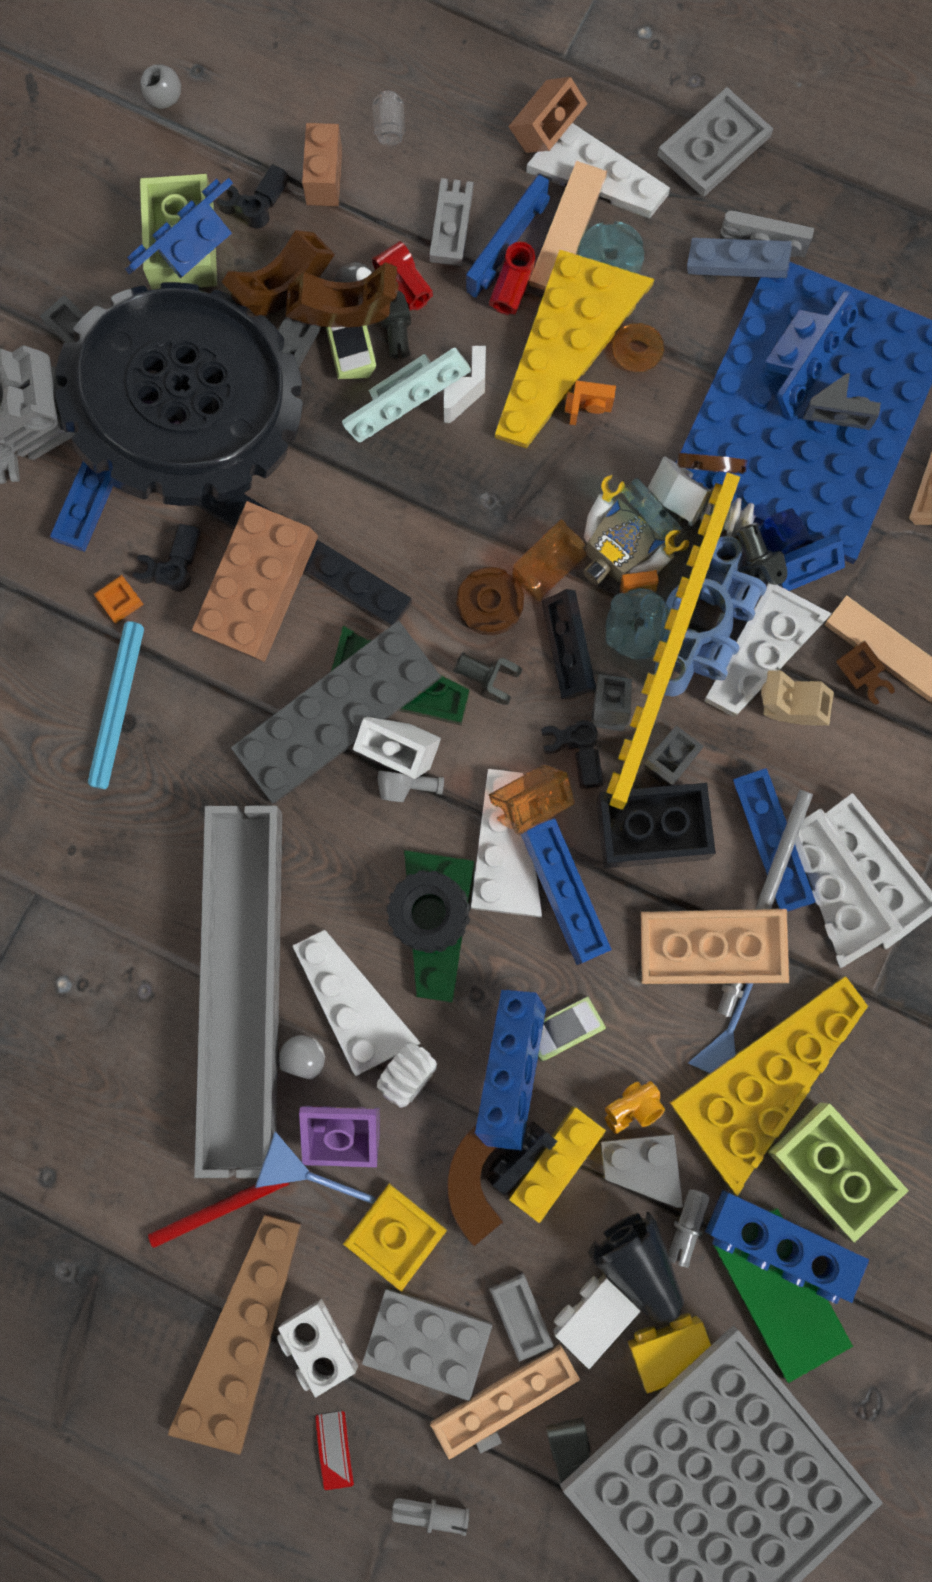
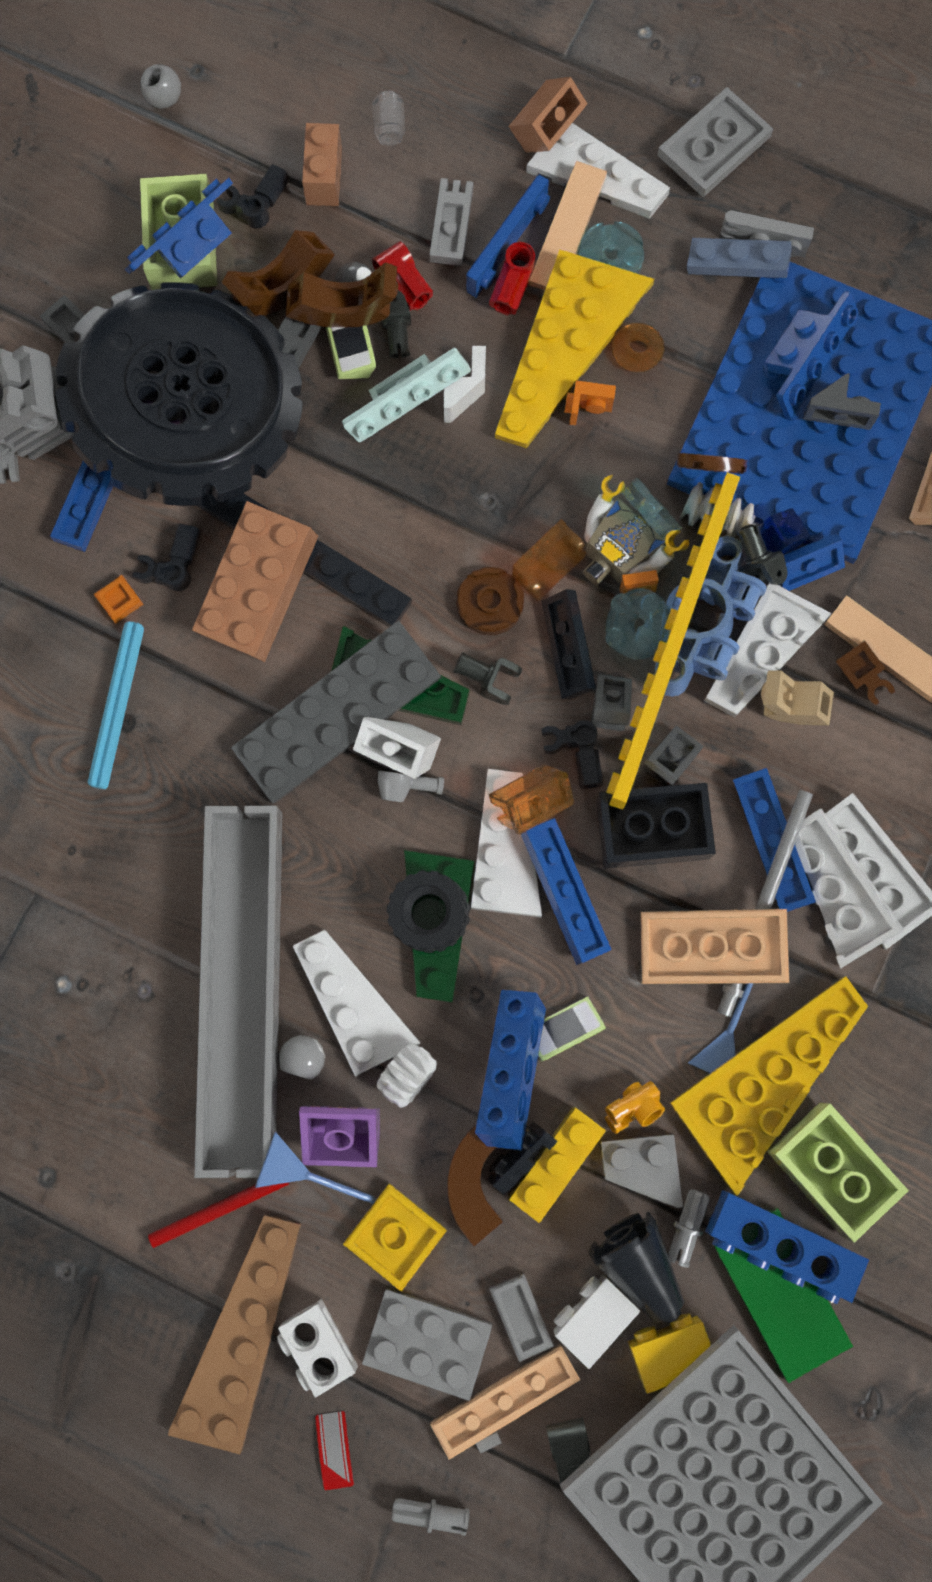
(678, 491): white slope -> none

